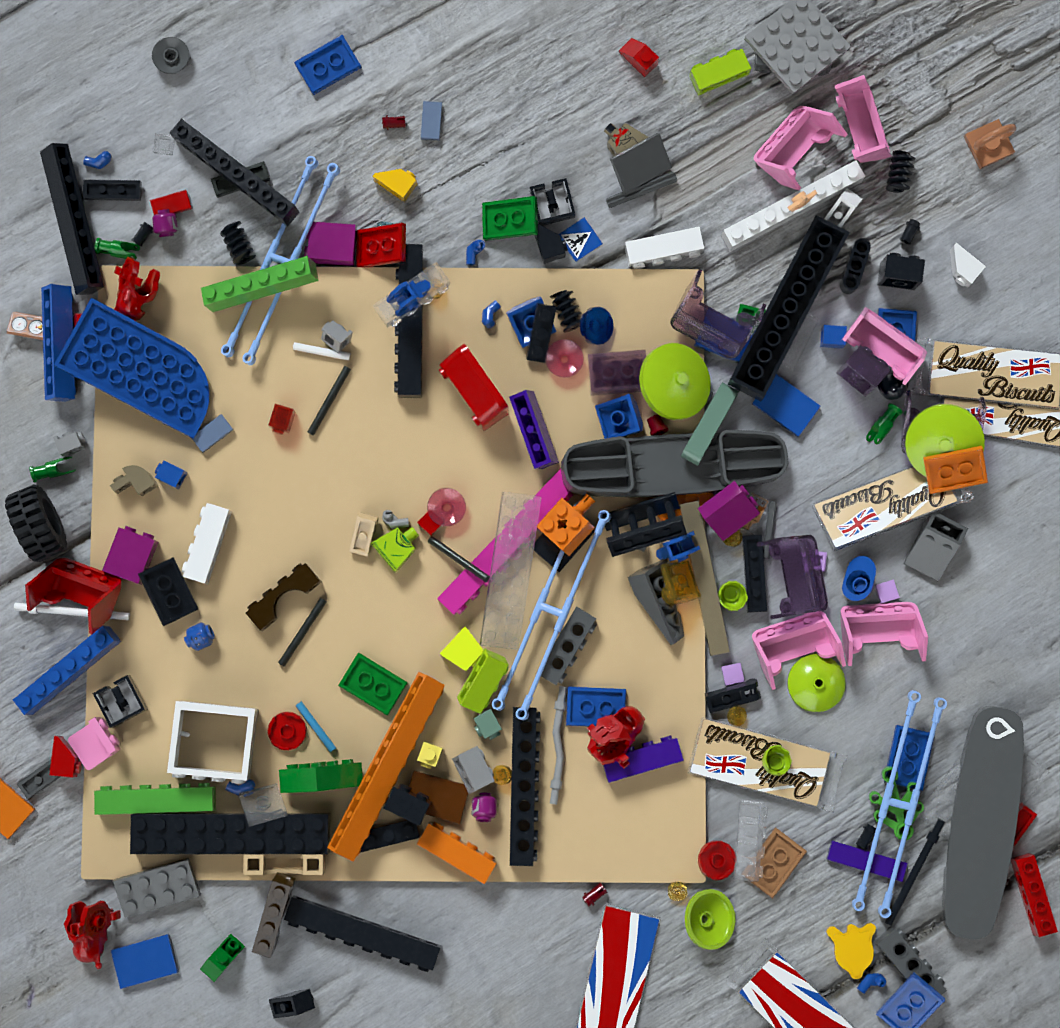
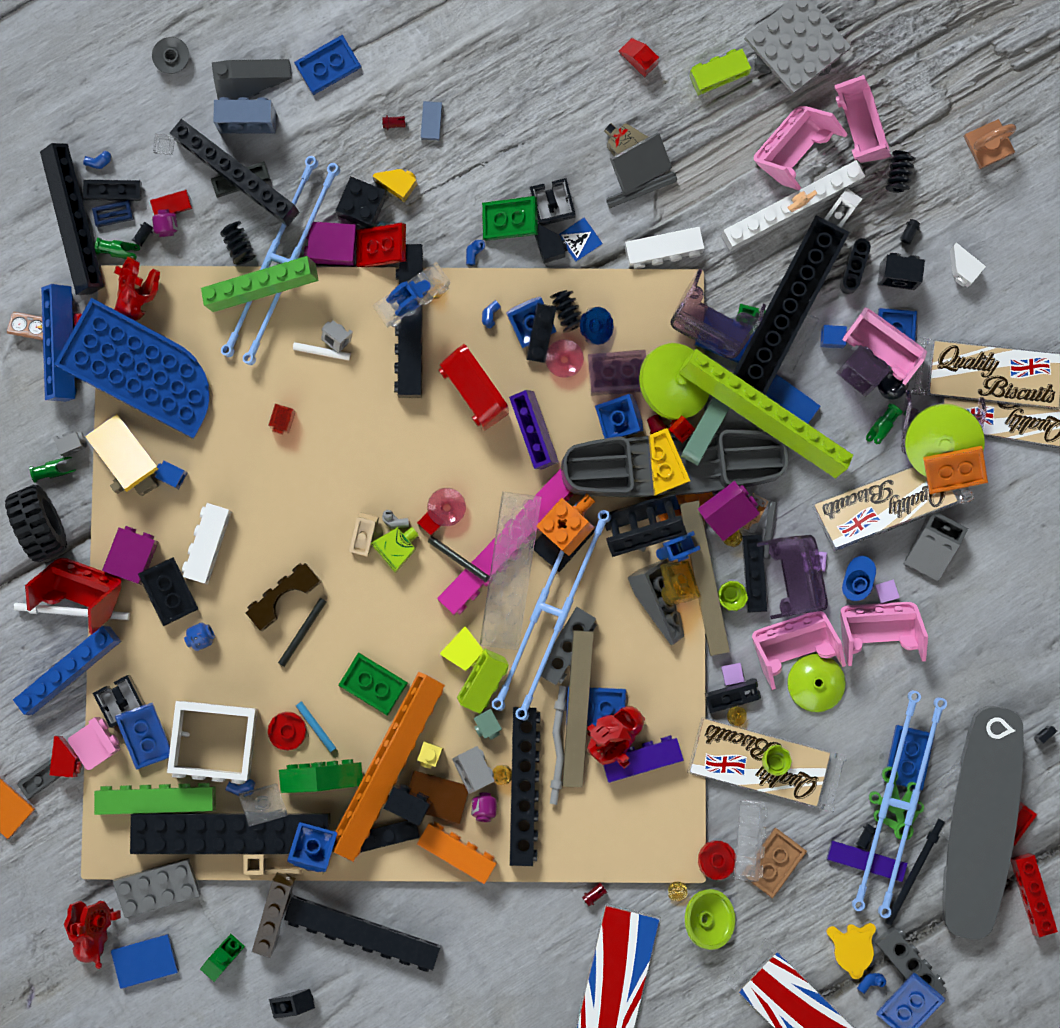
(121, 453): none -> tile
(129, 217): none -> dark blue tile
(144, 735): none -> blue tile
(212, 433): sand blue tile -> none
(244, 116): none -> sand blue brick
(248, 77): none -> dark grey wedge
(312, 847): none -> blue slope
(328, 401): pearl dark grey bar -> none
(361, 203): none -> black brick
(577, 708): none -> dark tan tile
(666, 463): none -> yellow wing
(681, 429): none -> red tile
(766, 413): none -> lime brick
(1045, 734): none -> black tile

